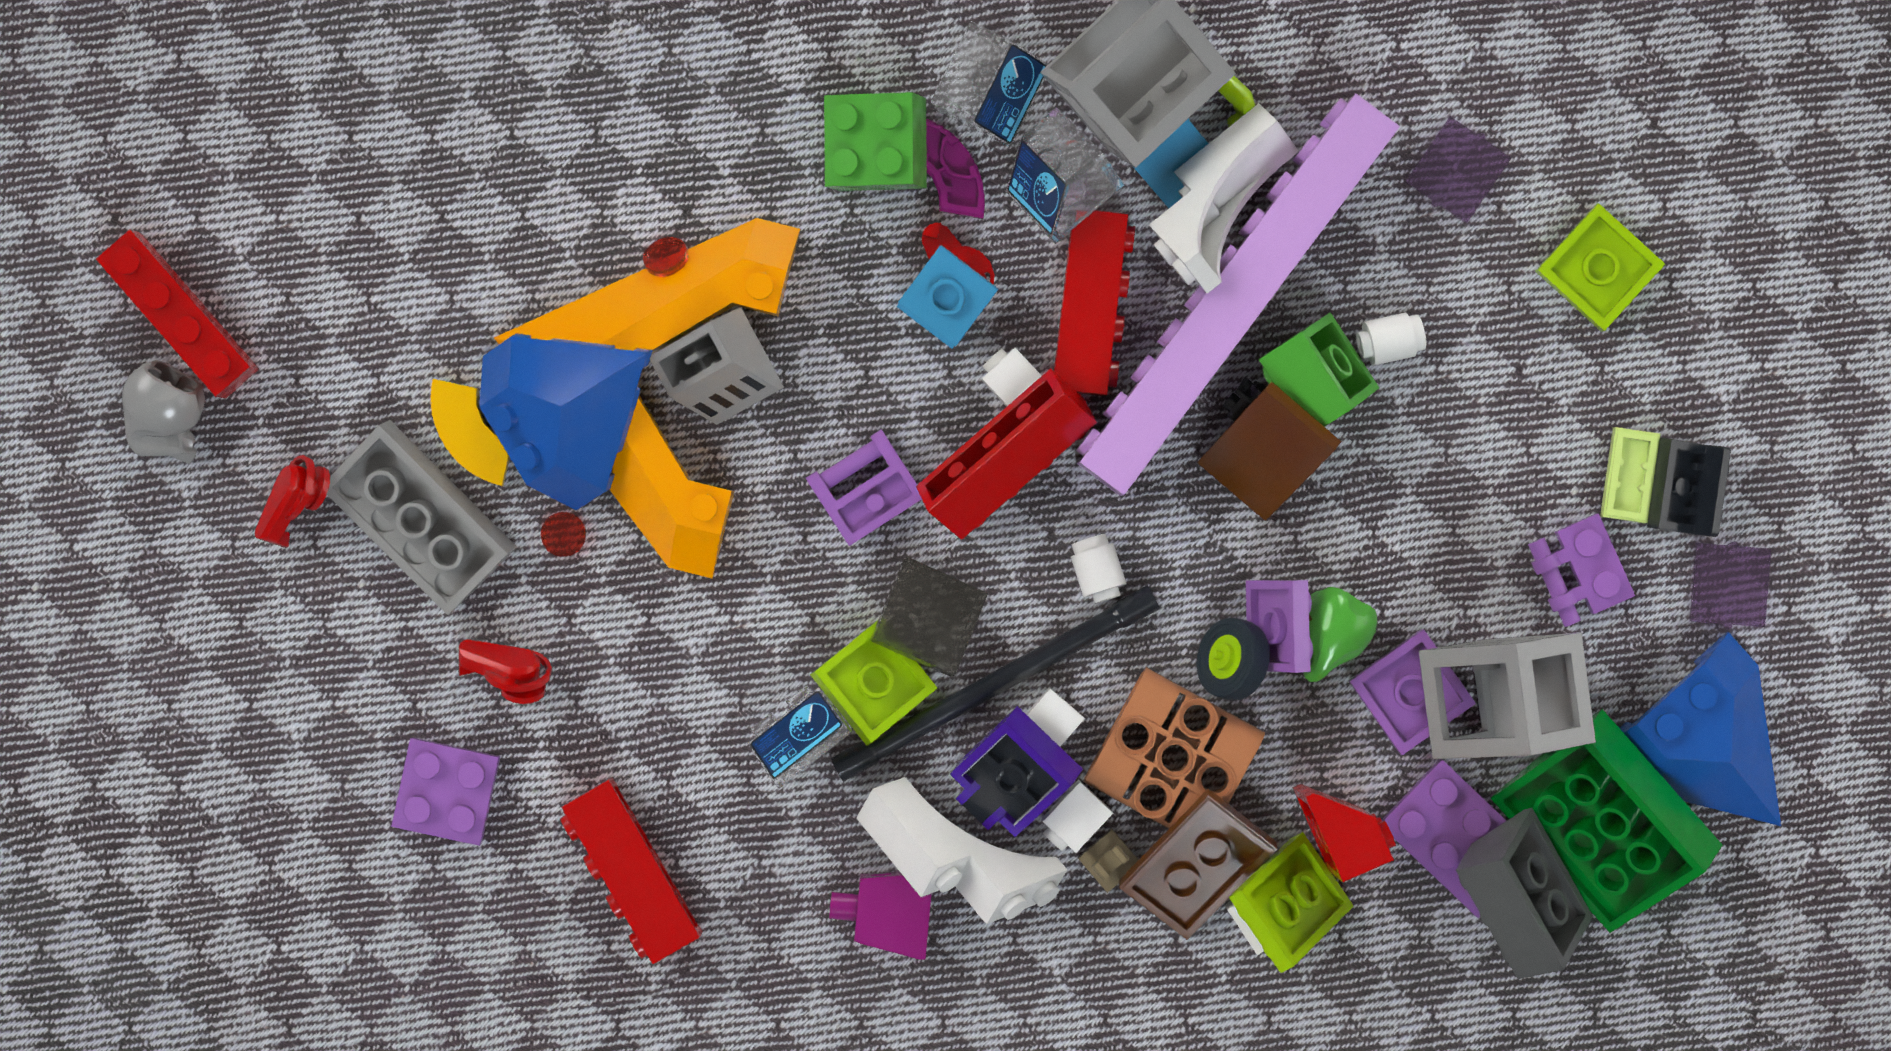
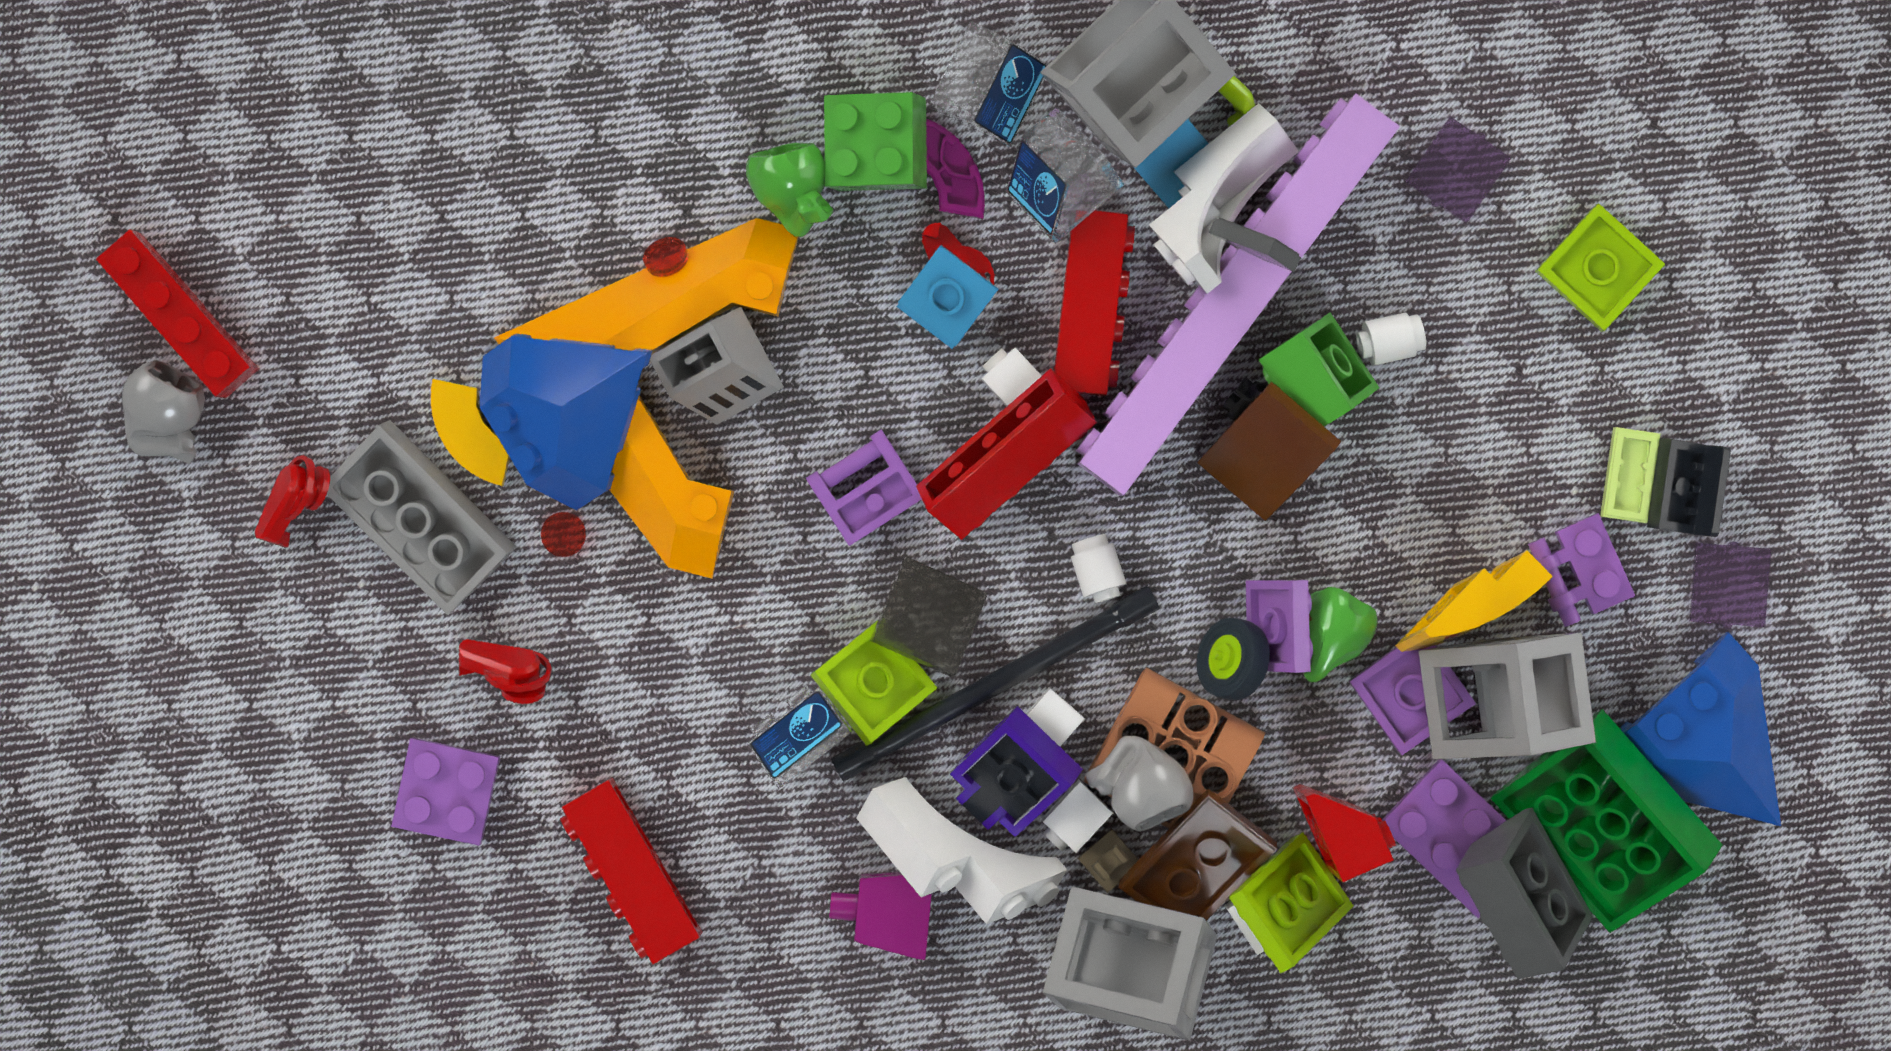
(790, 185): none -> bright green piece
(1130, 963): none -> light grey piece
(1143, 783): none -> light grey piece
(1256, 243): none -> dark grey tile
(1477, 601): none -> yellow slope

